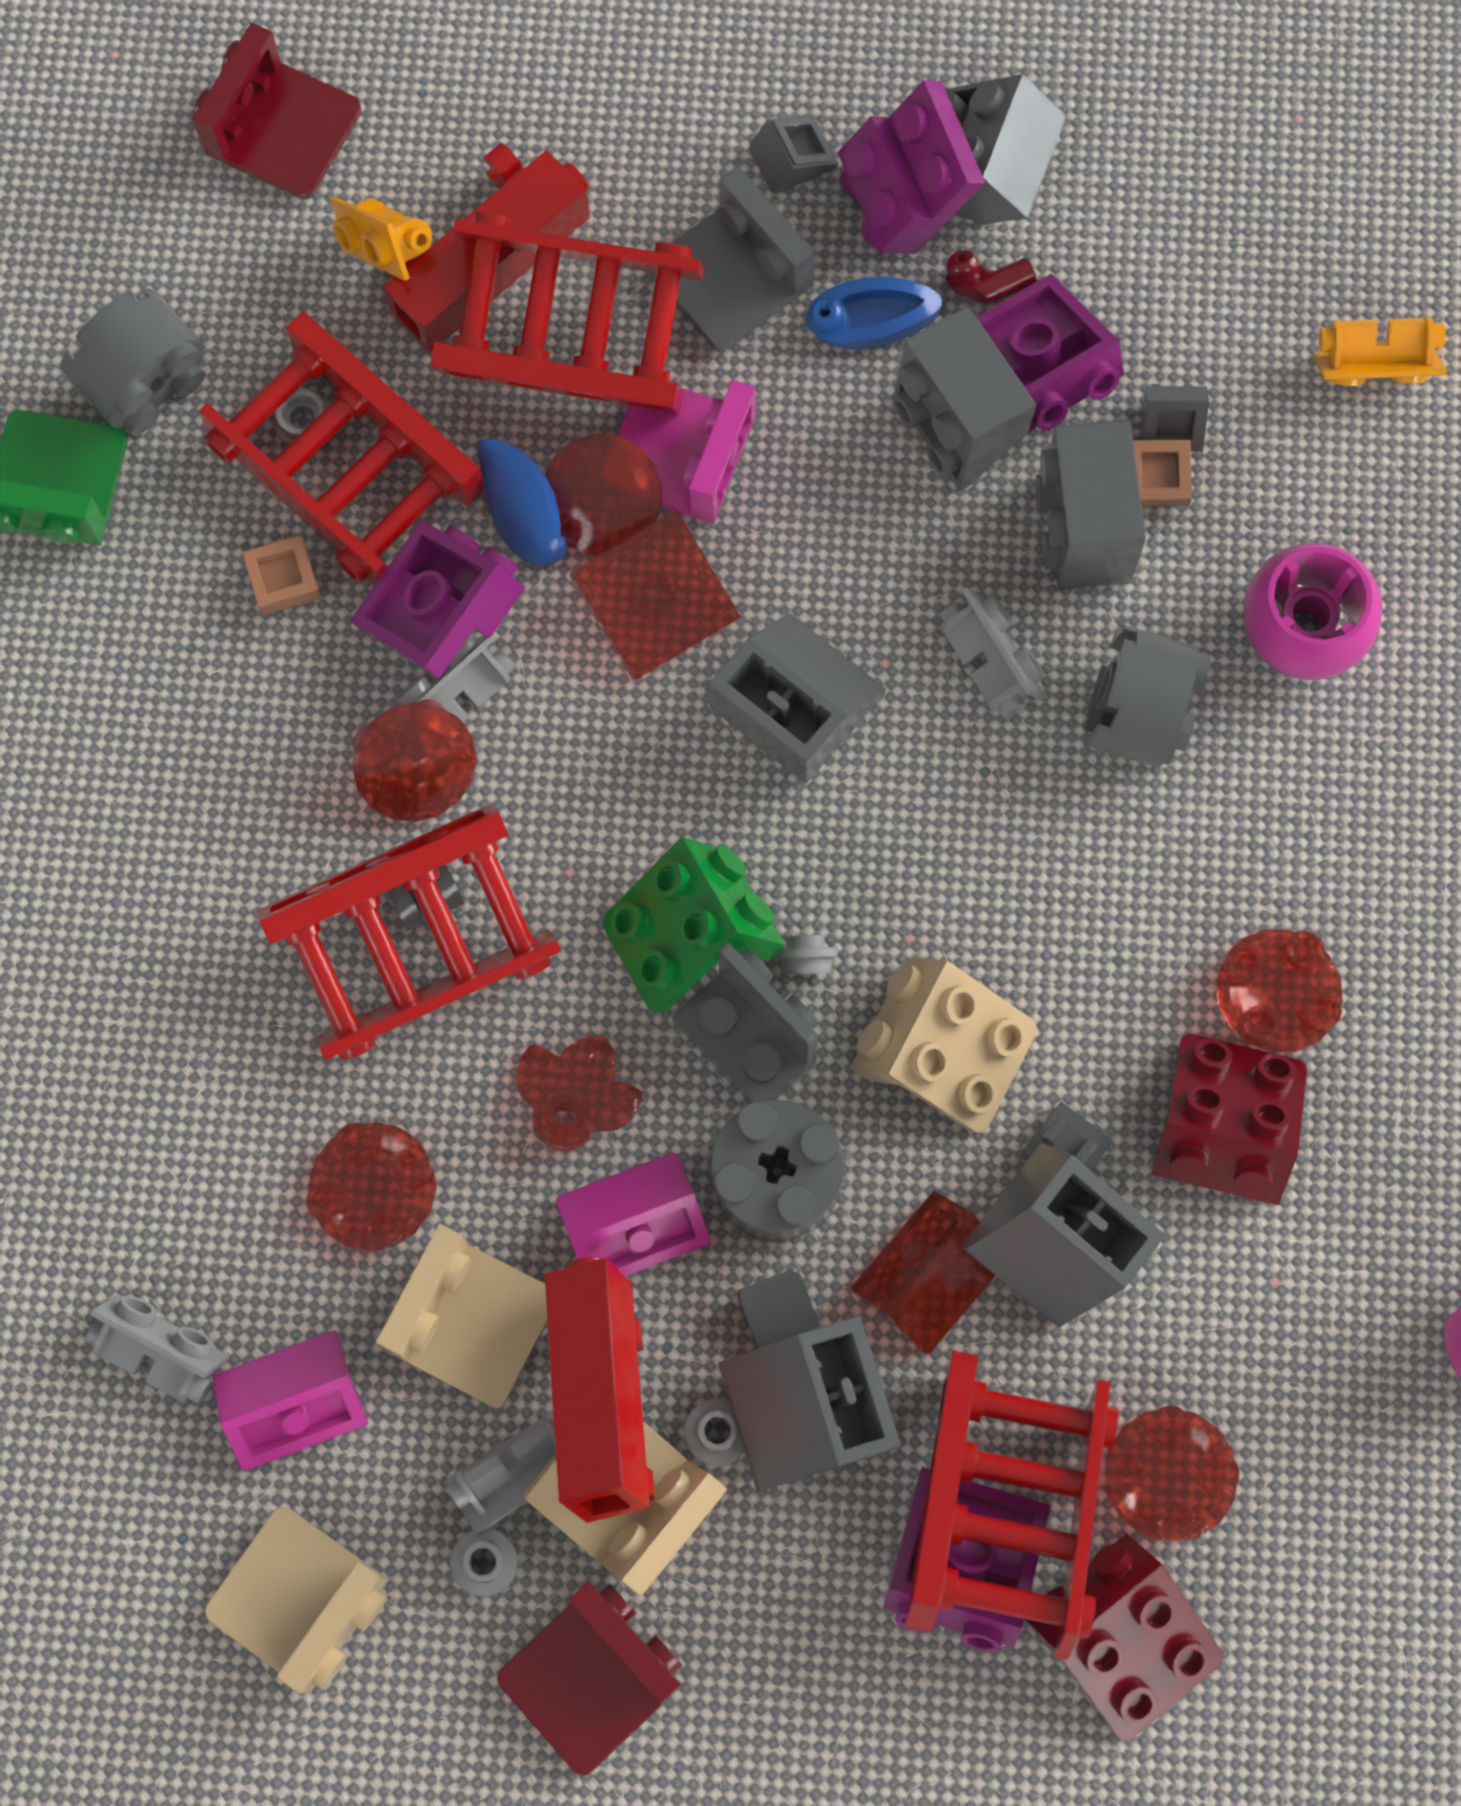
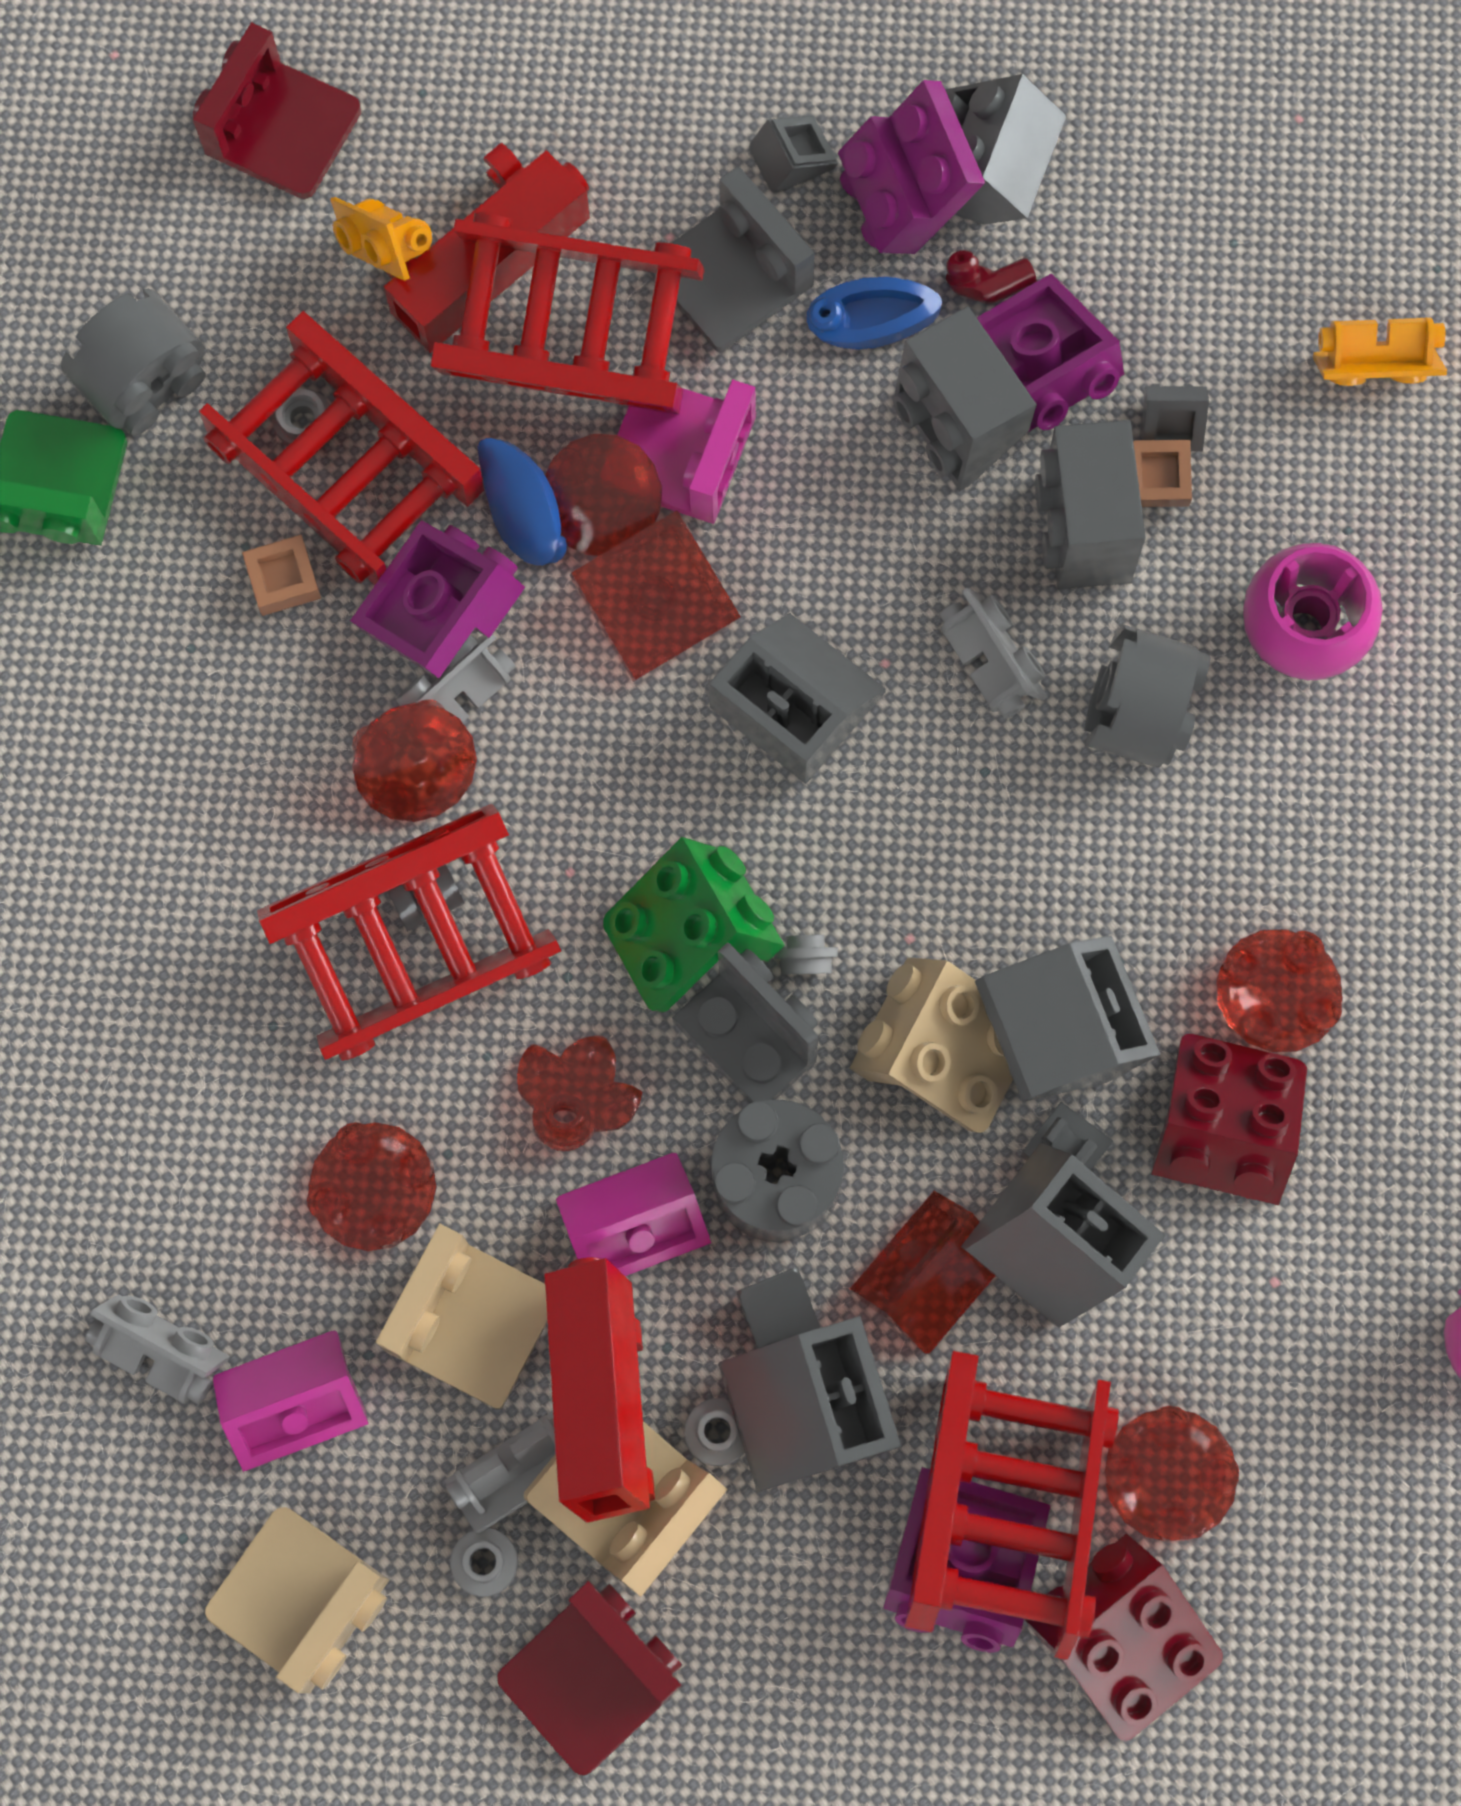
(1067, 1018): none -> dark grey slope

